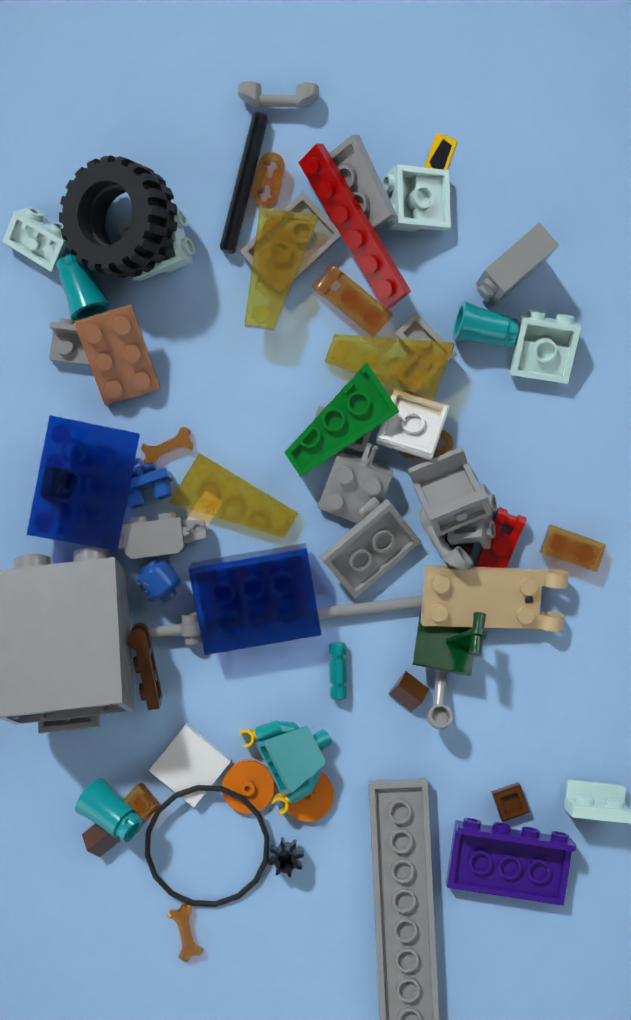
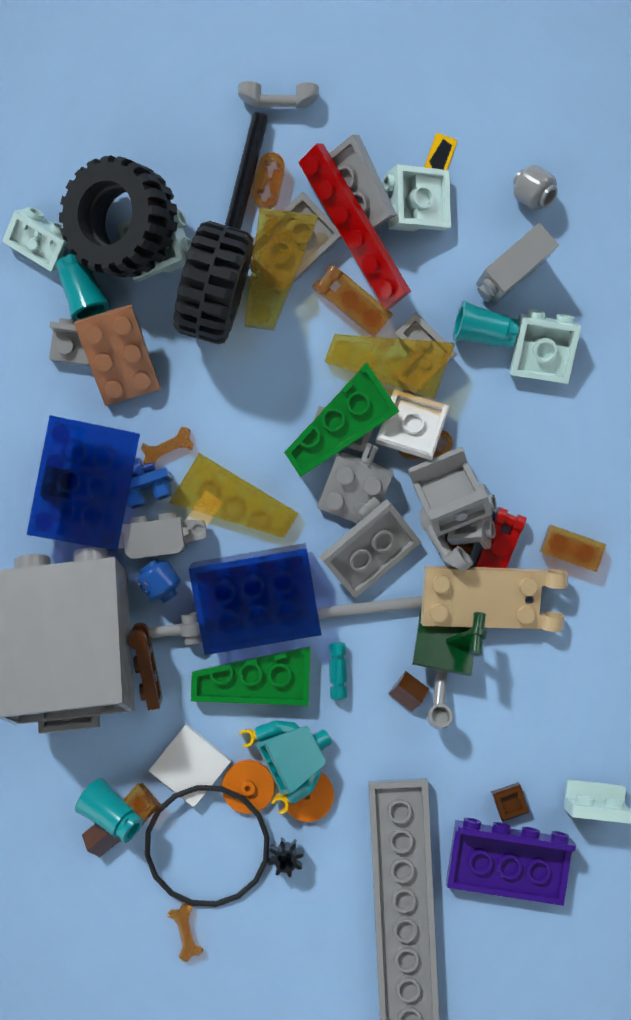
(212, 282): none -> black tyre
(265, 679): none -> green wing
(535, 187): none -> light grey head

